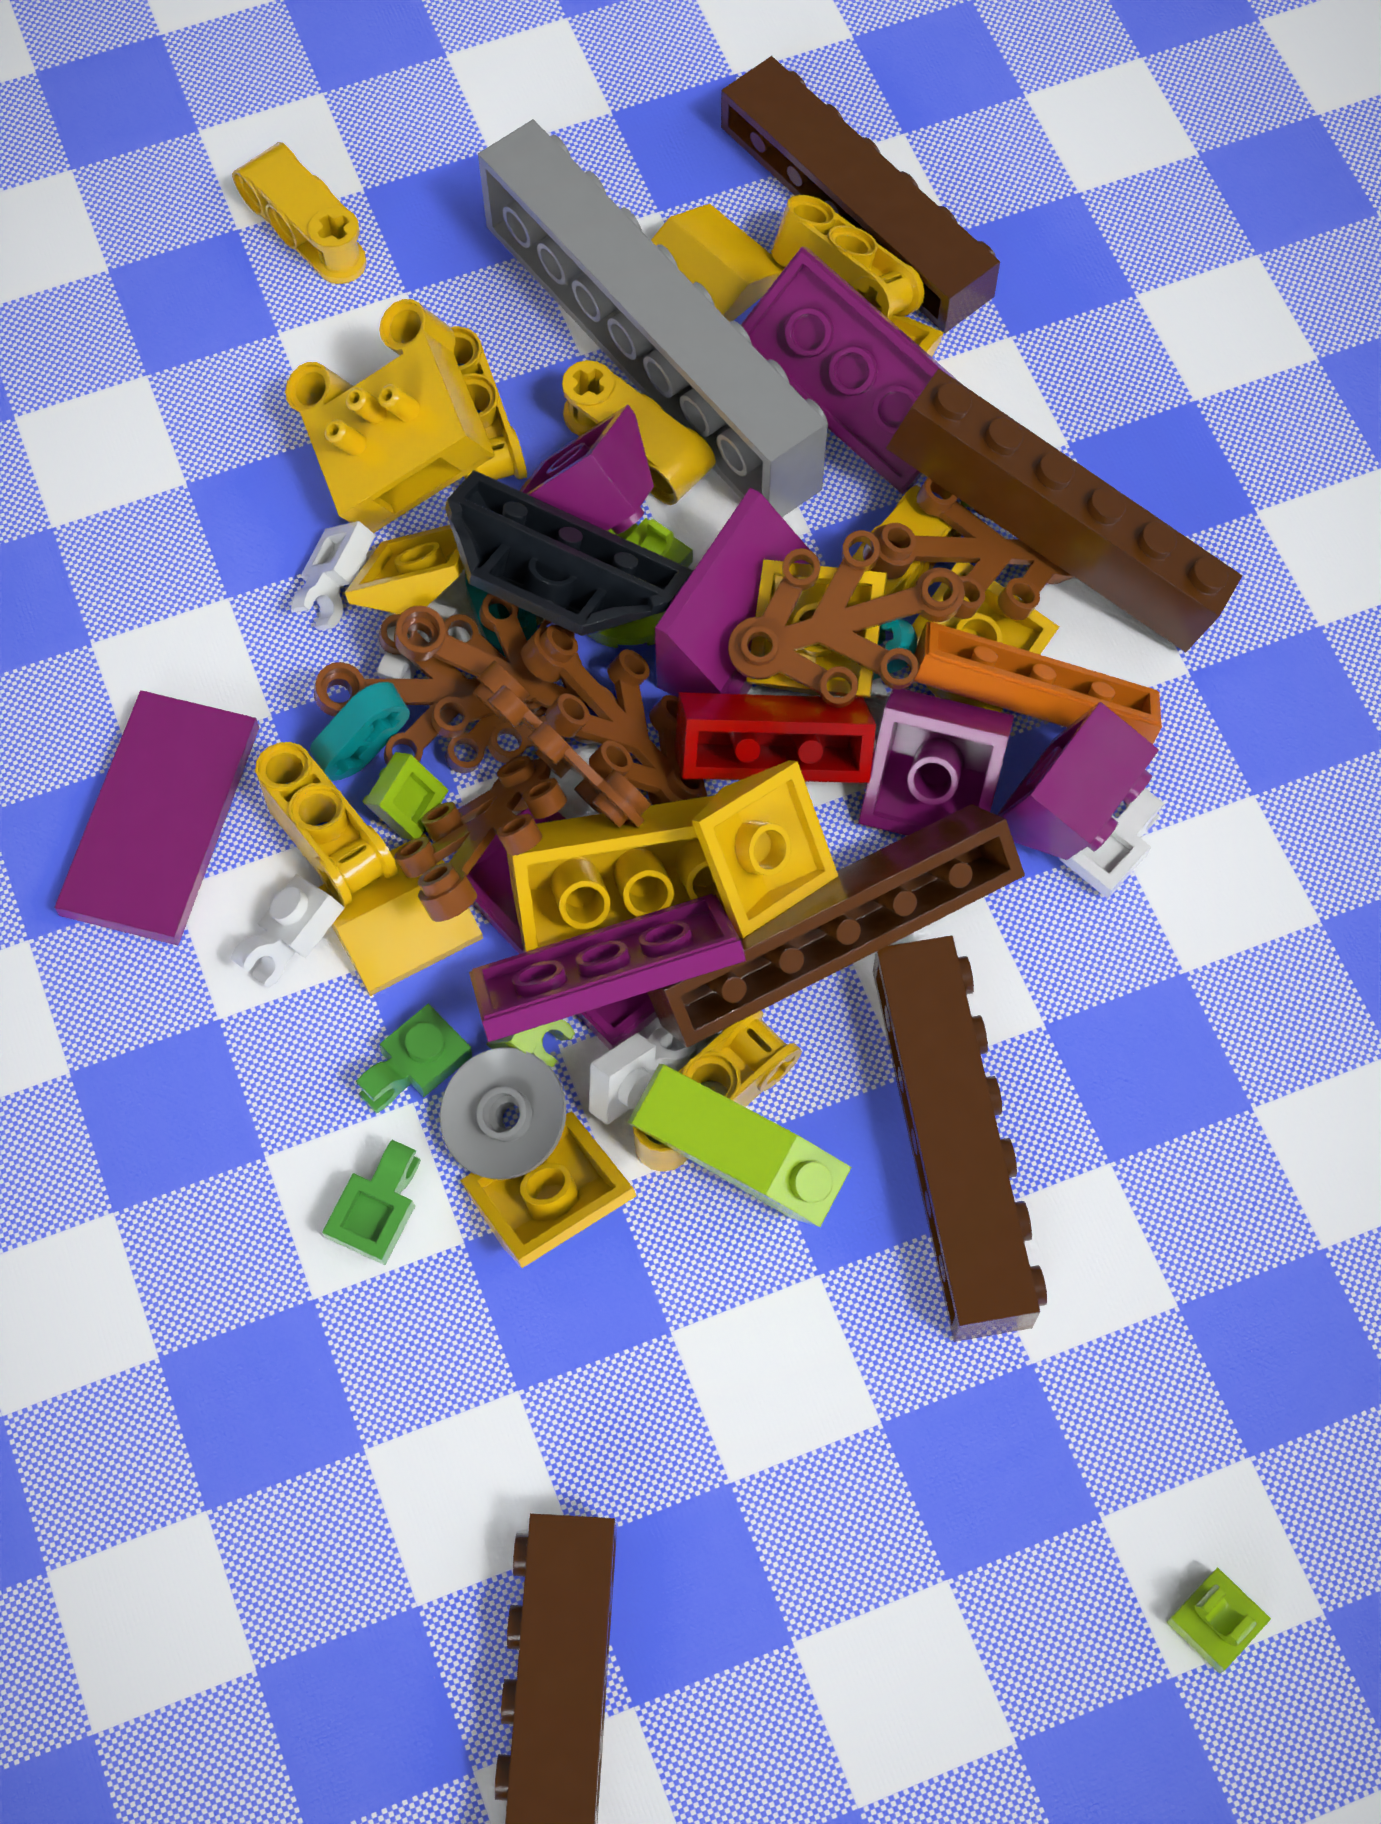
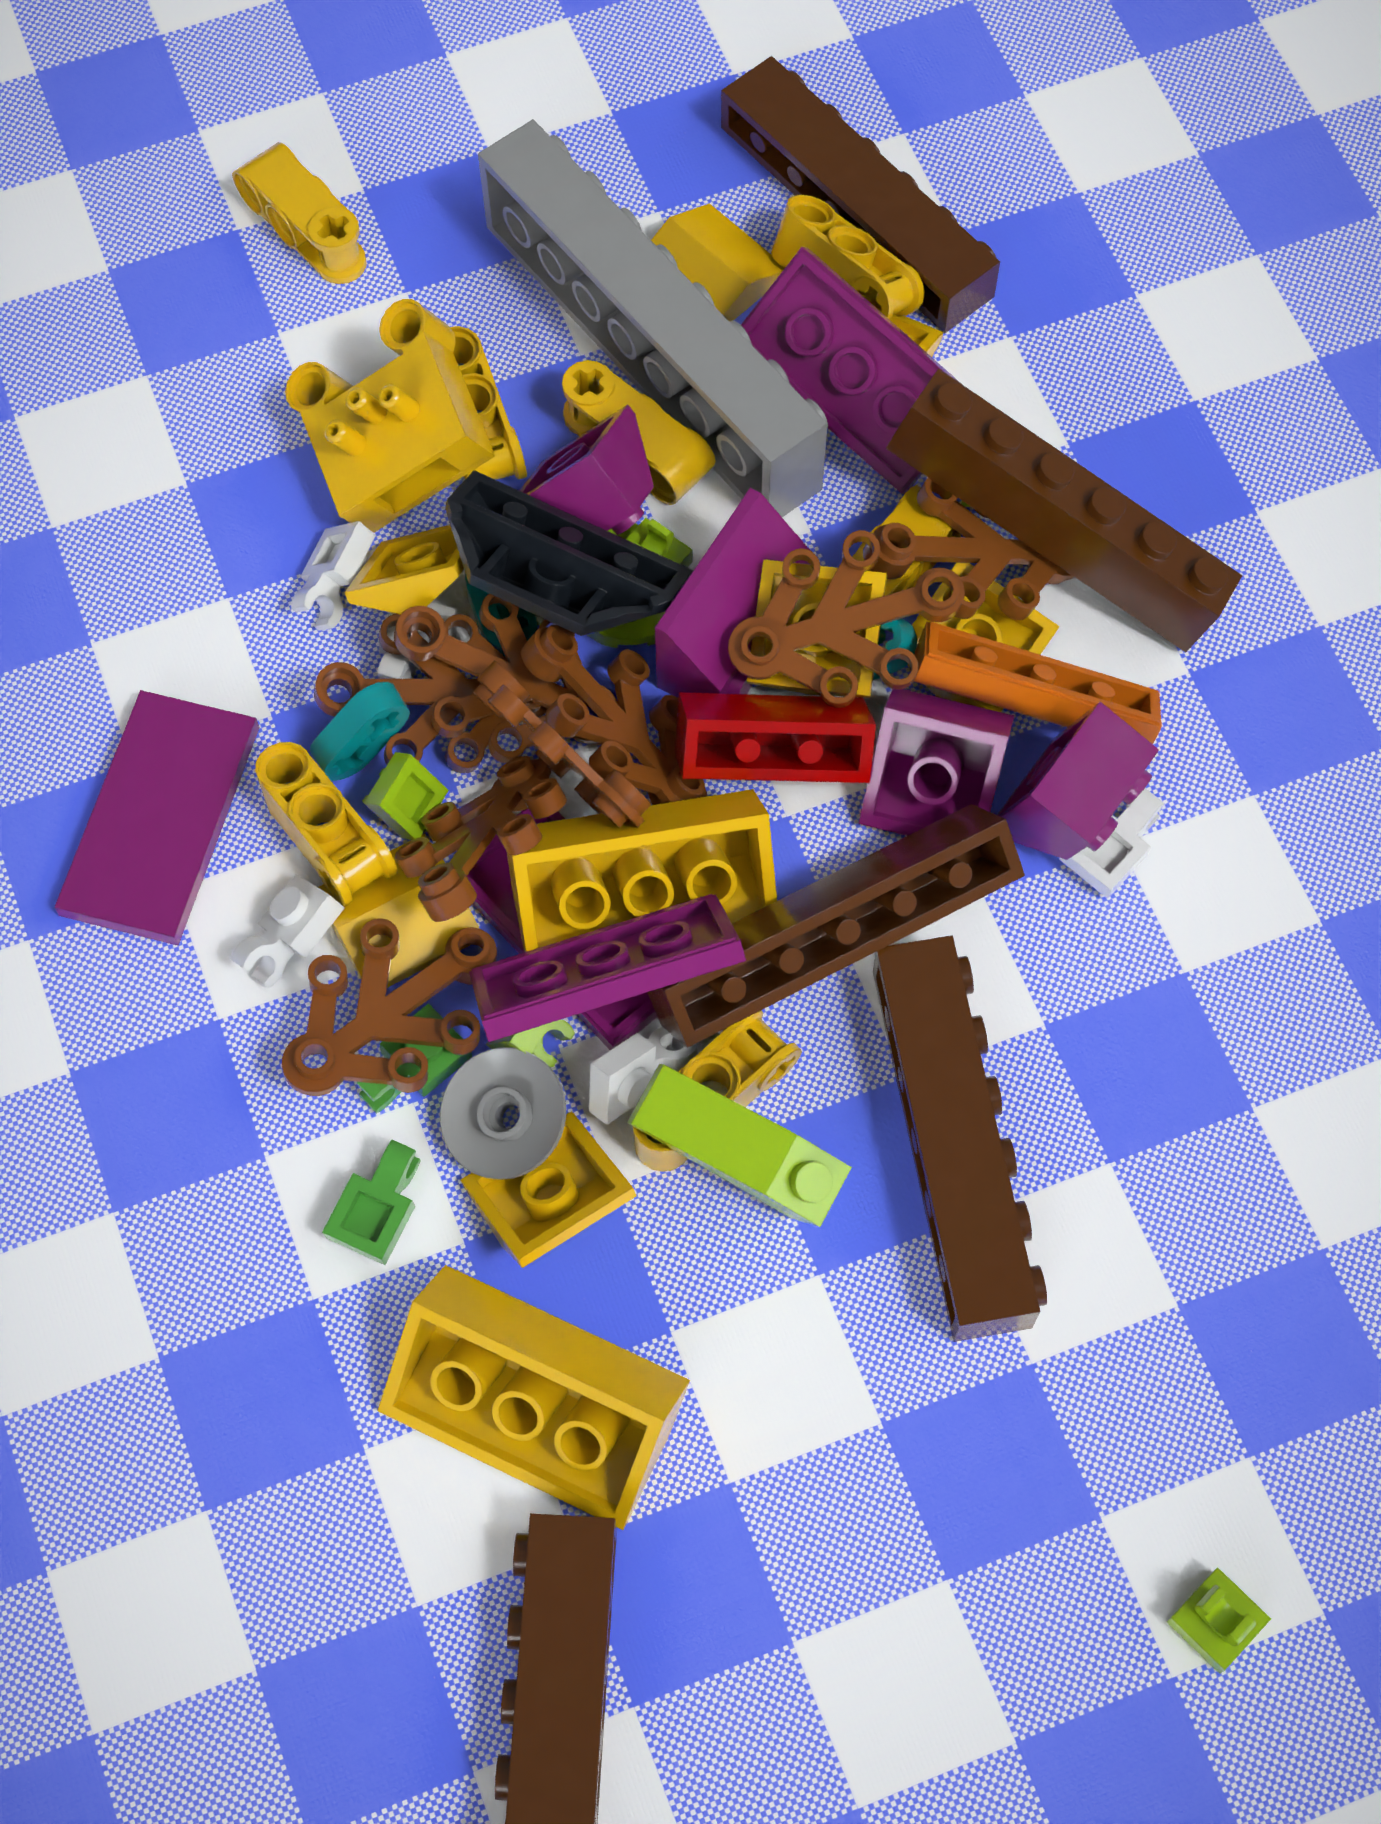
(383, 1016): none -> dark orange plant
(532, 1395): none -> yellow slope
(764, 846): yellow slope -> none

